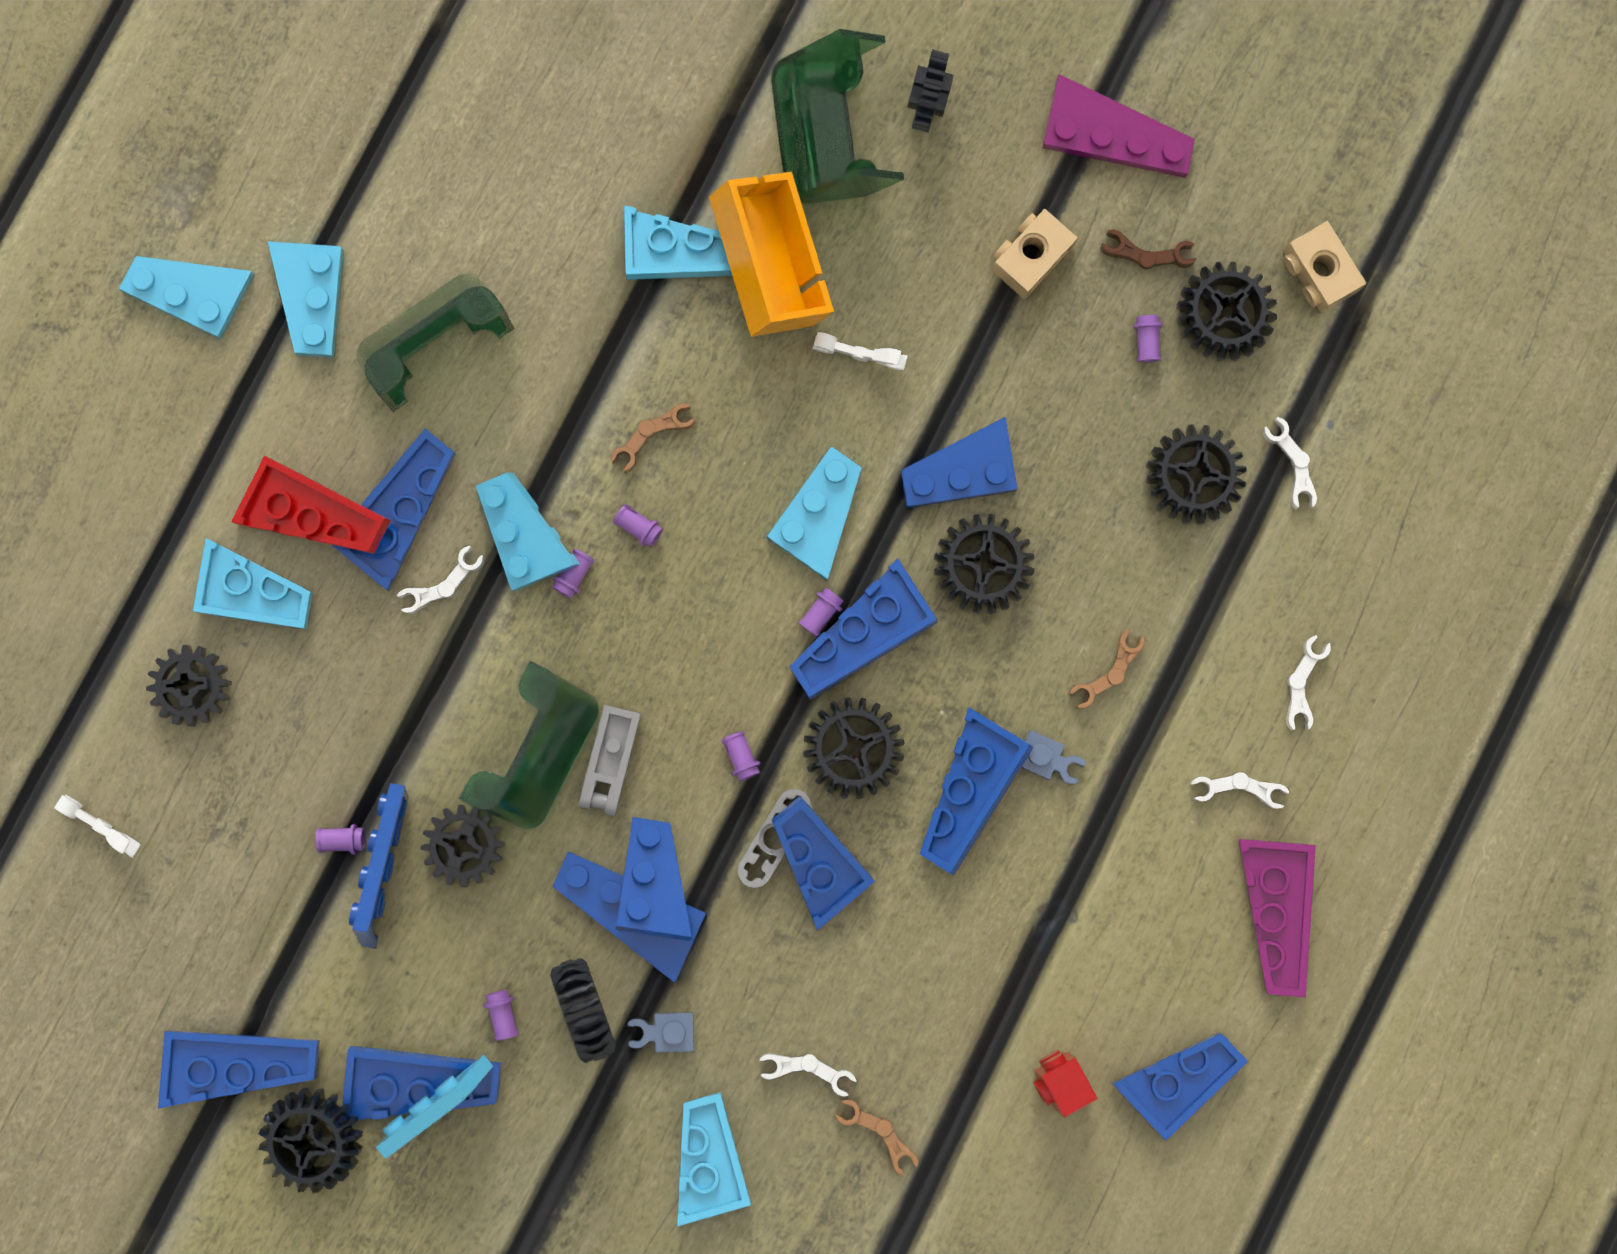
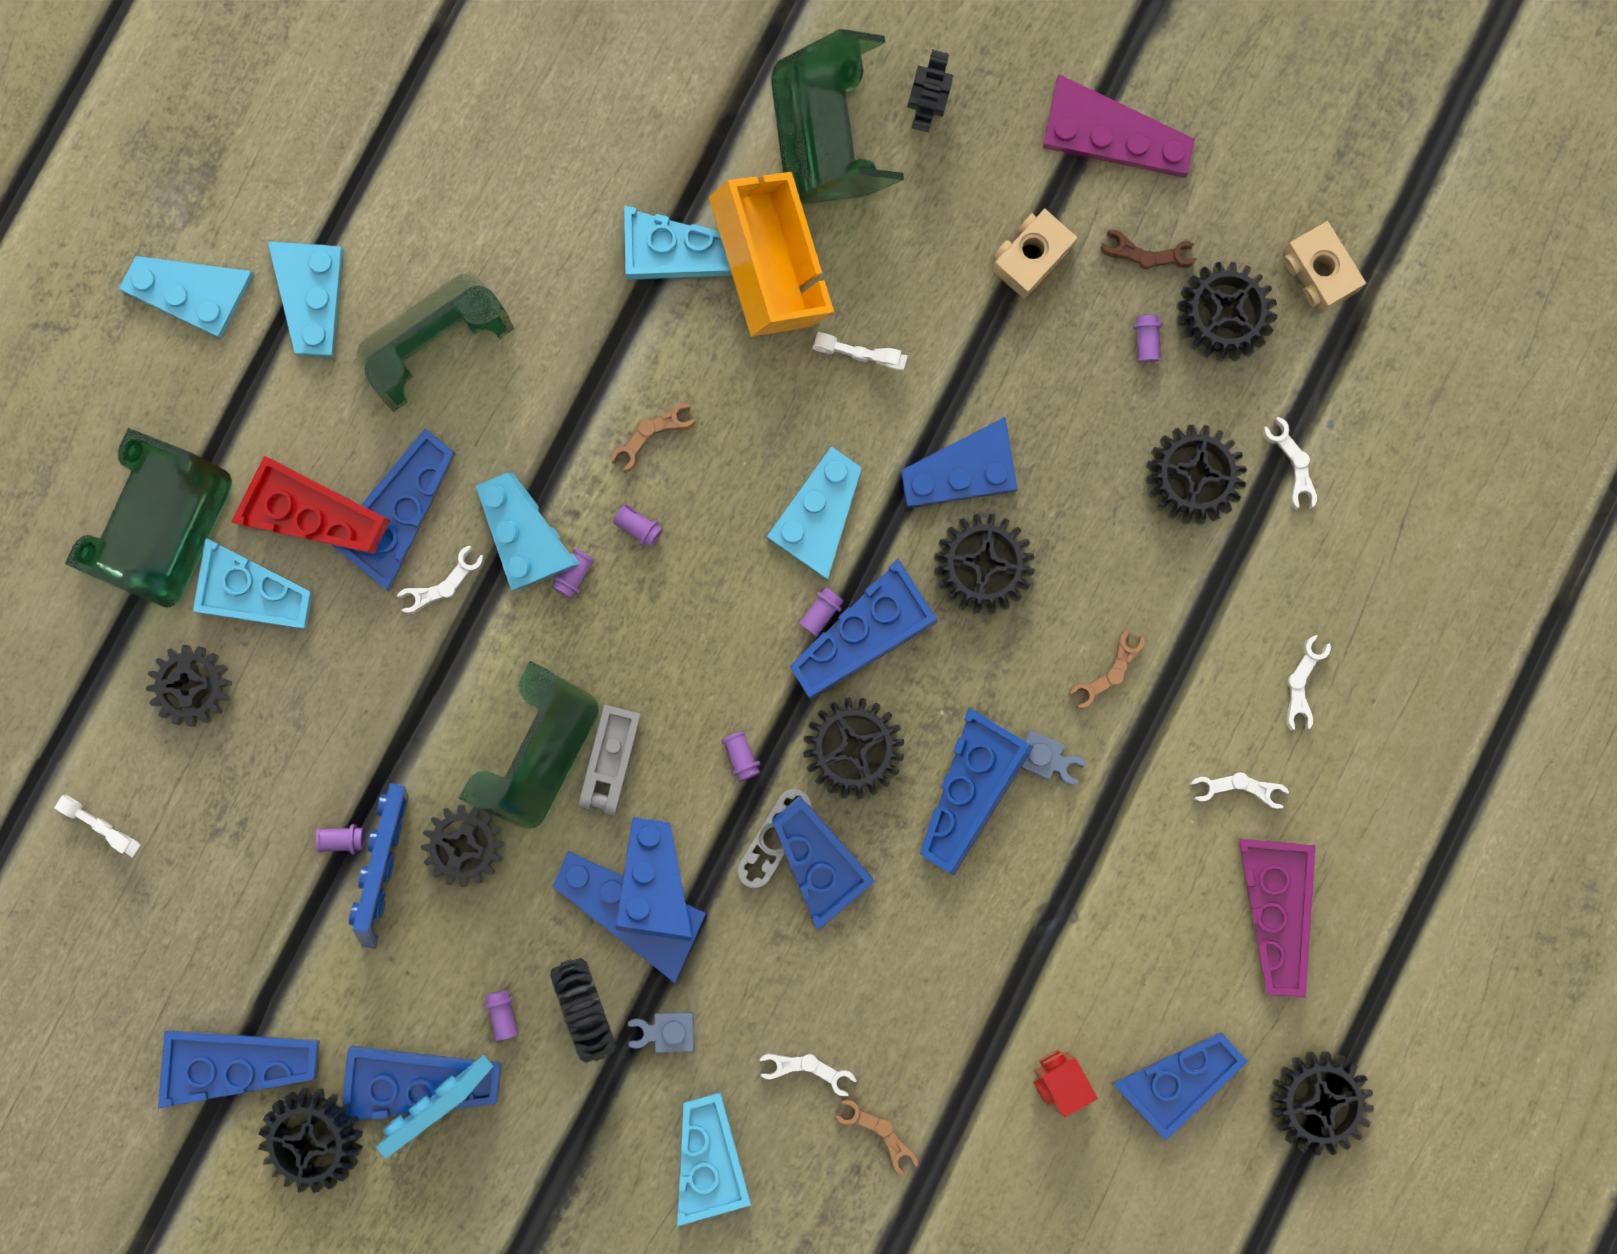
(157, 521): none -> clear green windscreen
(1326, 1120): none -> black gear

